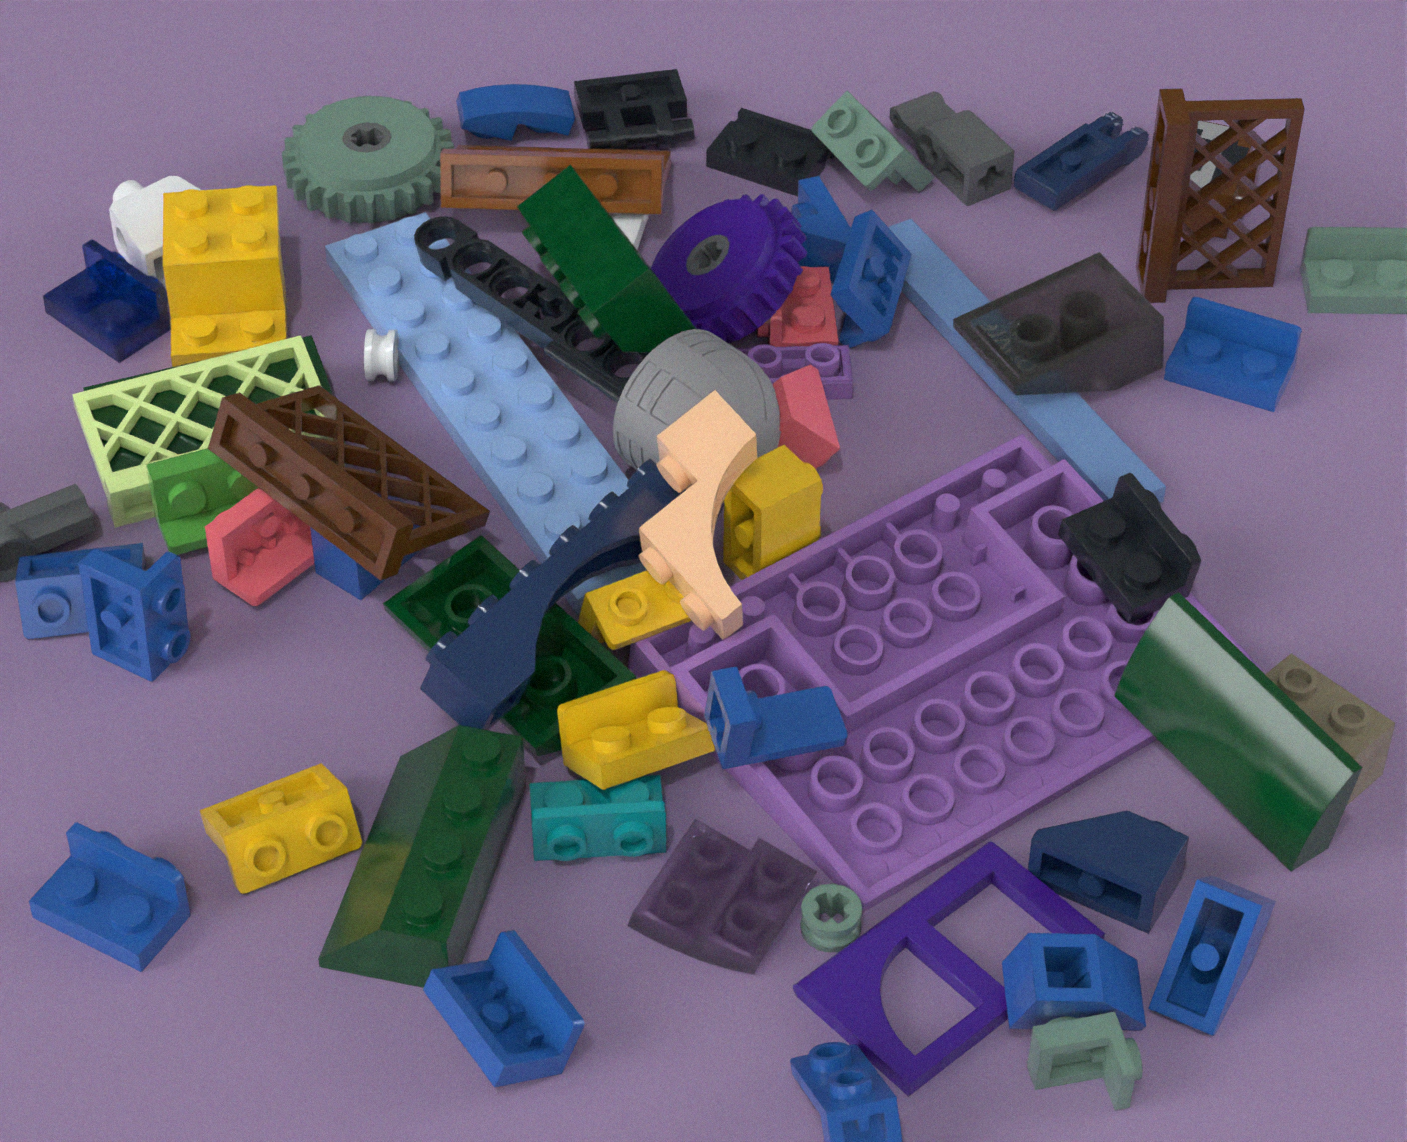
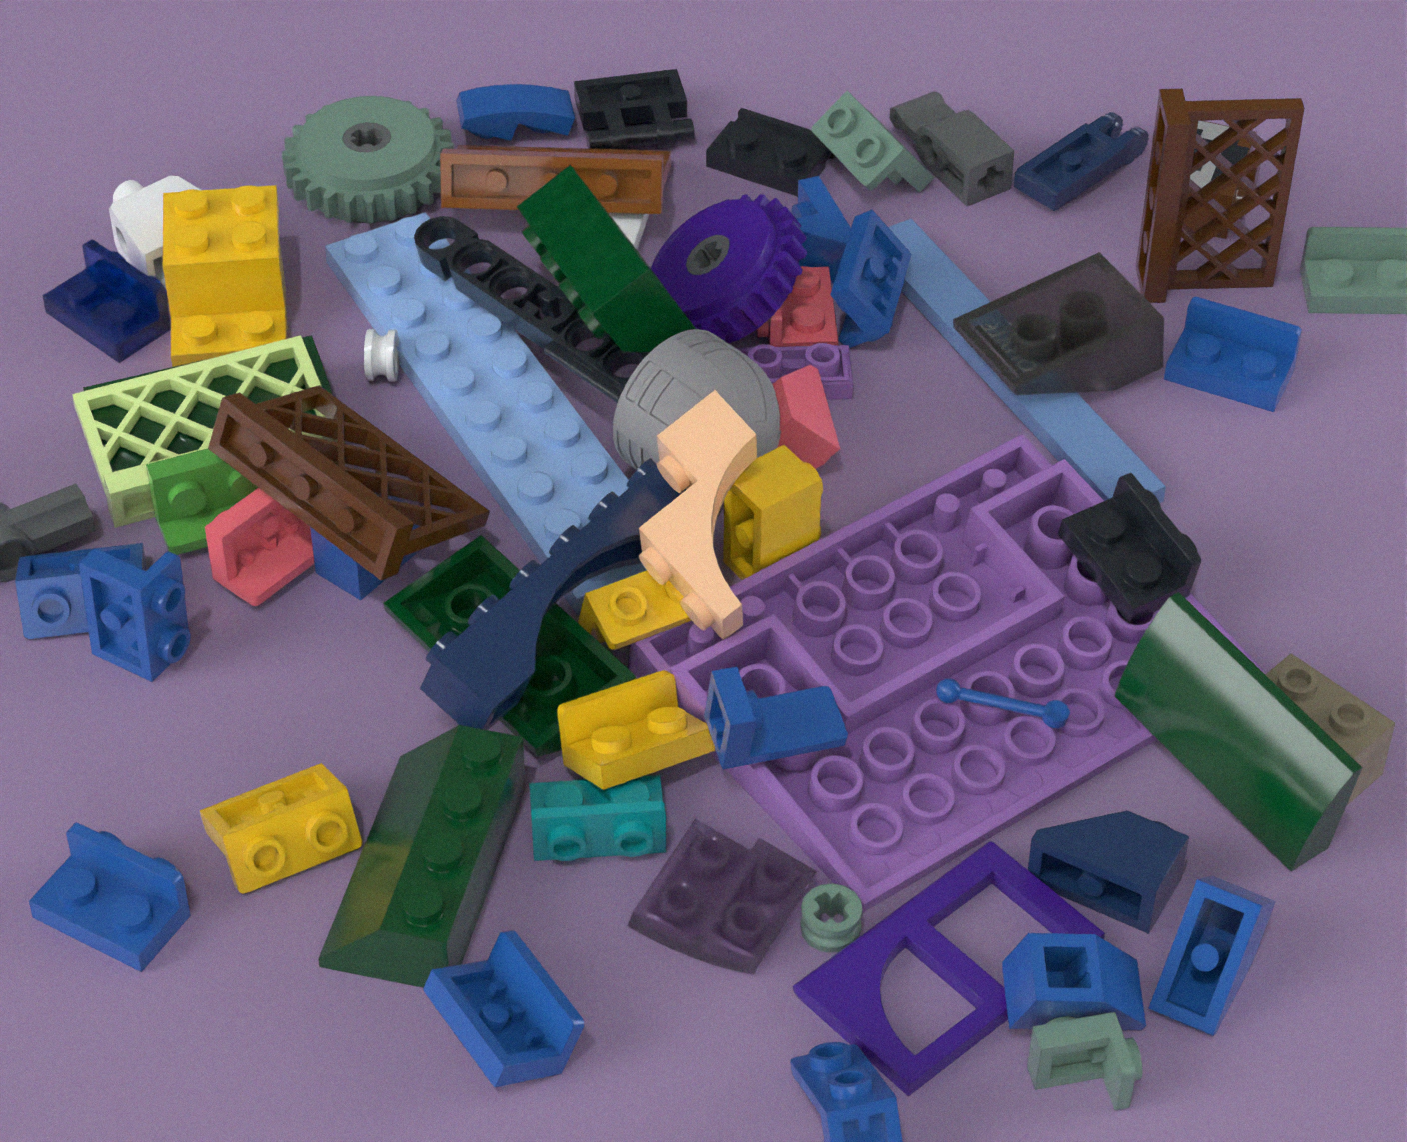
(1053, 714): none -> blue hinge

